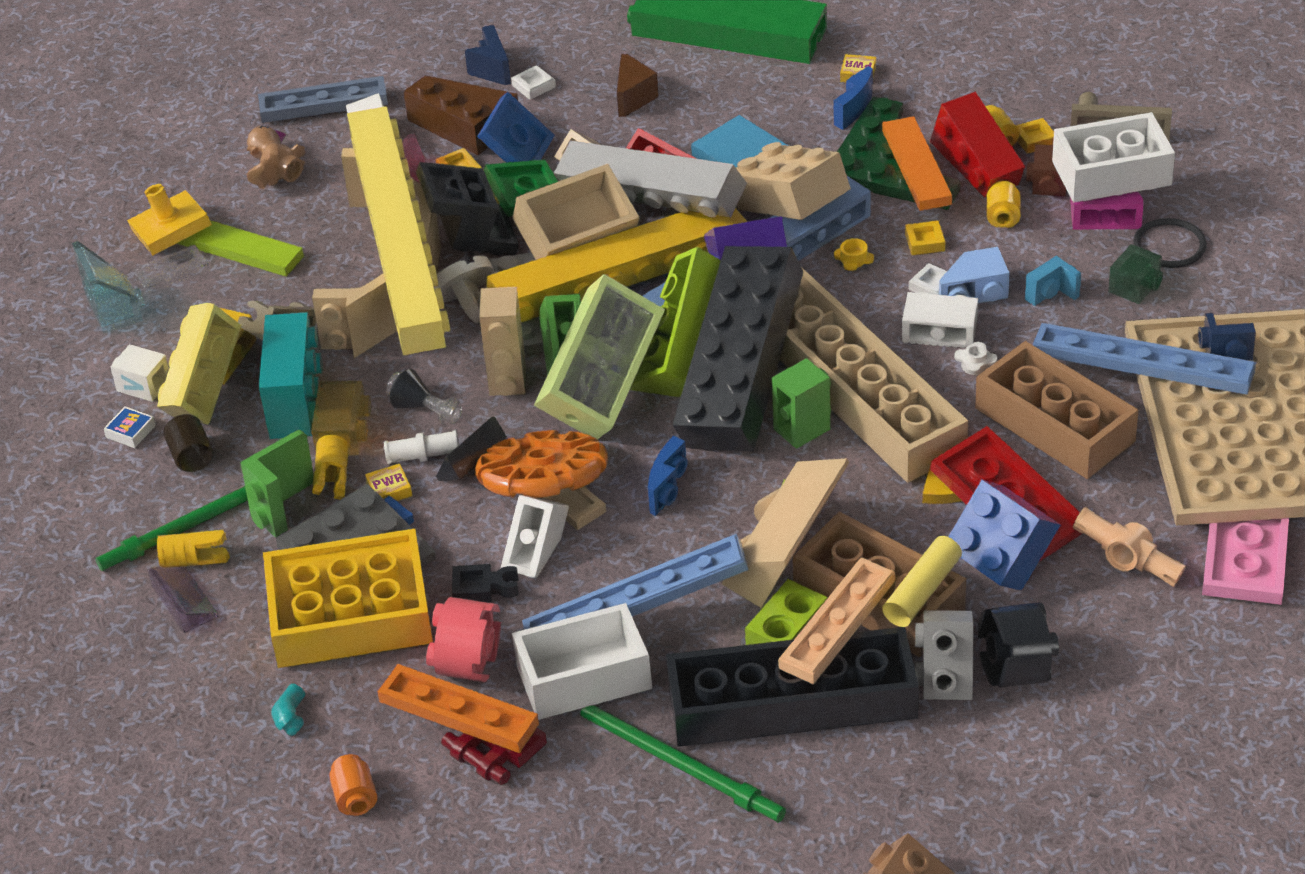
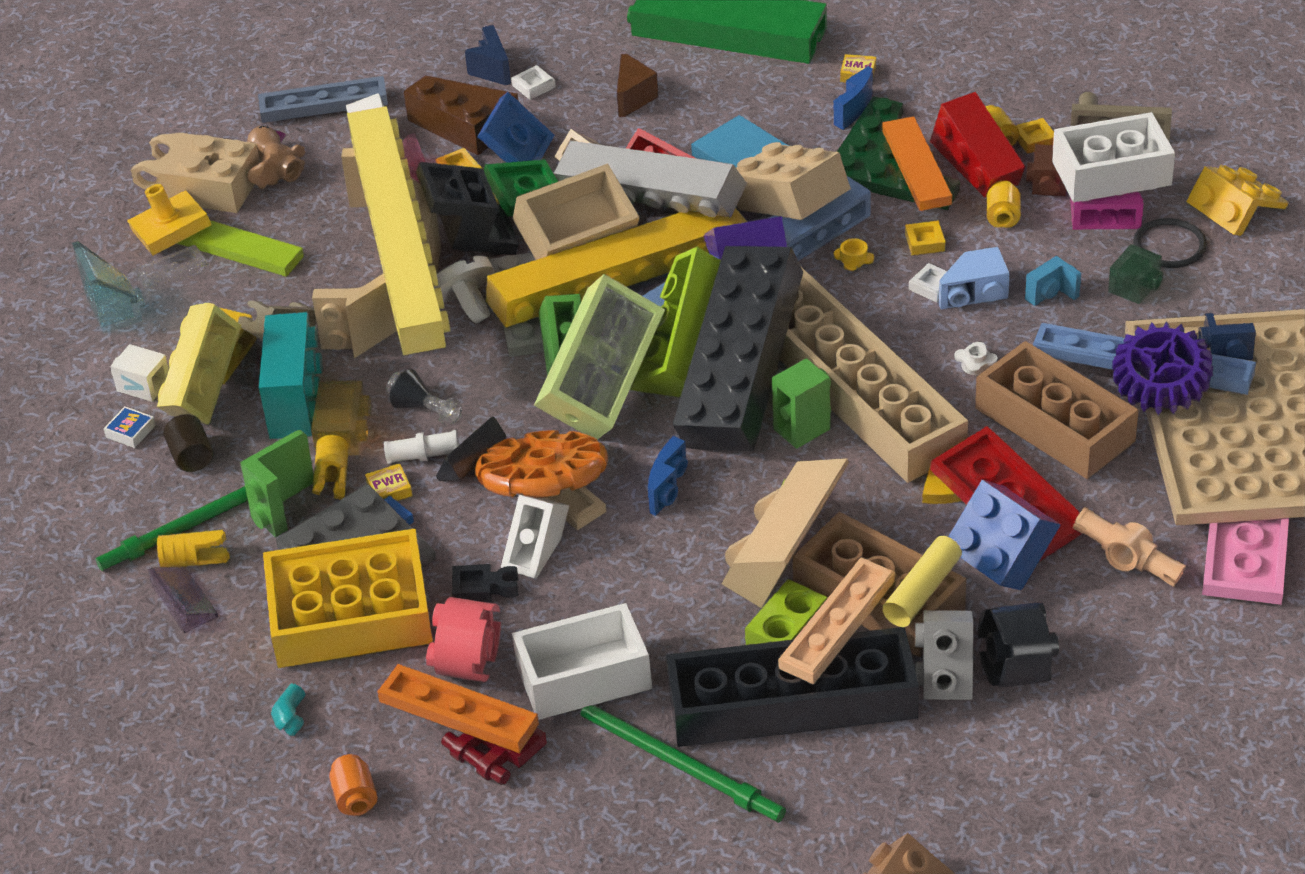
(204, 166): none -> tan brick
(502, 341): tan brick -> none
(657, 584): medium blue tile -> none
(939, 319): white brick -> none
(1156, 357): none -> dark purple gear
(1232, 196): none -> yellow bracket

